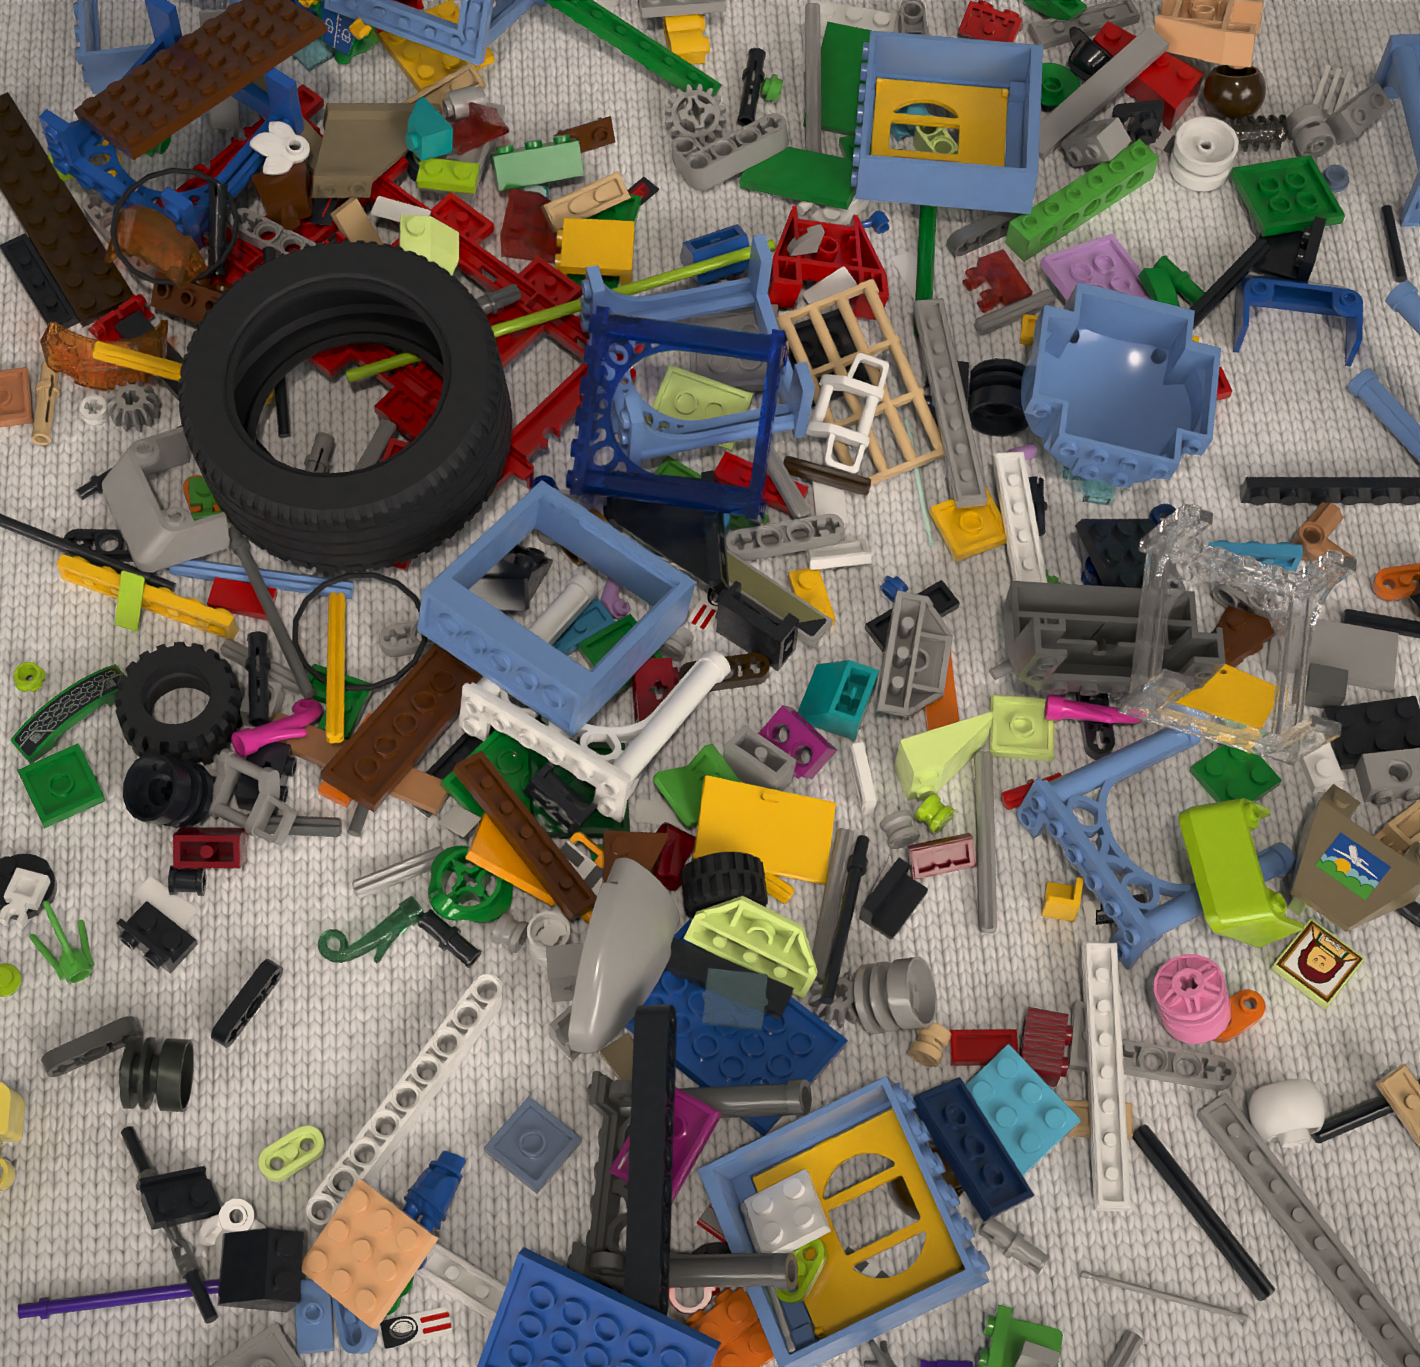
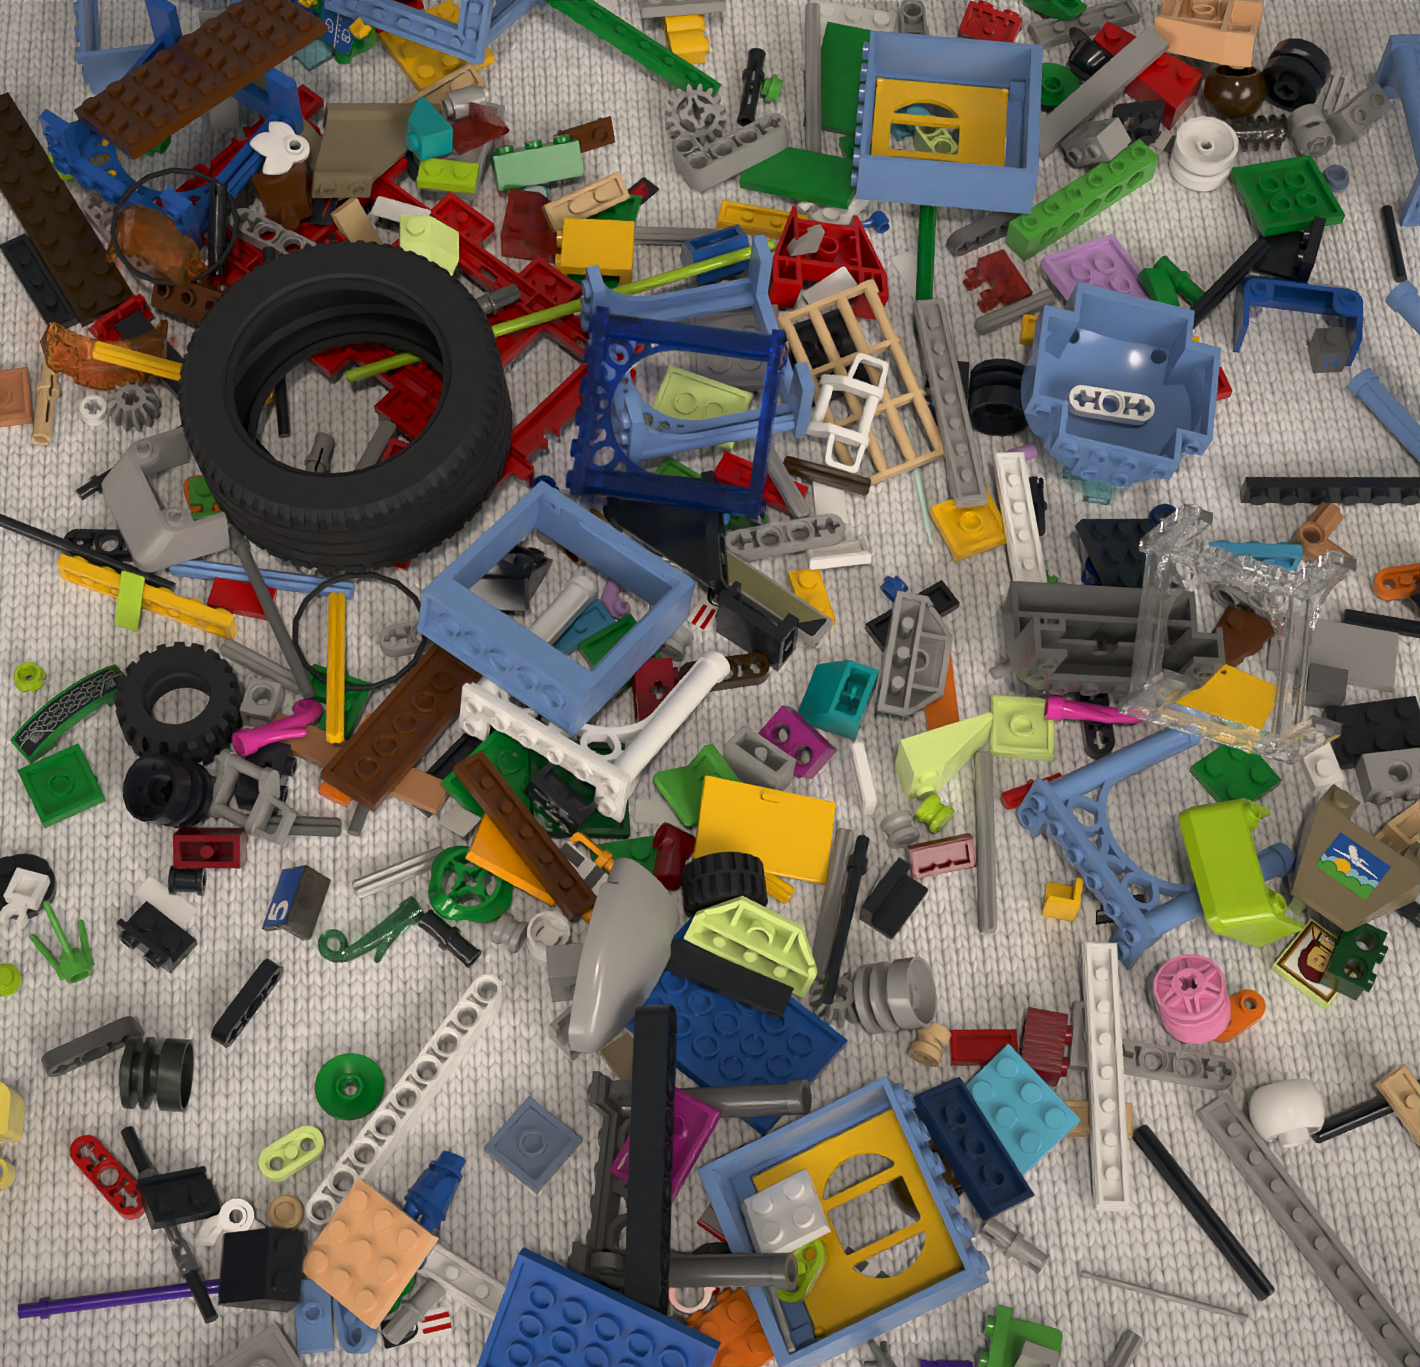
(86, 1165): none -> red beam
(258, 647): black pin -> none
(285, 1213): none -> tan tile
(297, 901): none -> clear smoke panel
(347, 1071): none -> green dish
(412, 1311): none -> light grey axle
(638, 846): reddish brown wing -> none
(667, 235): none -> light grey axle
(735, 999): clear light blue piece -> none
(753, 219): none -> yellow tile
(1129, 417): none -> white beam
(1295, 74): none -> black wheel
(1328, 350): none -> dark grey brick
(1350, 956): none -> dark green brick

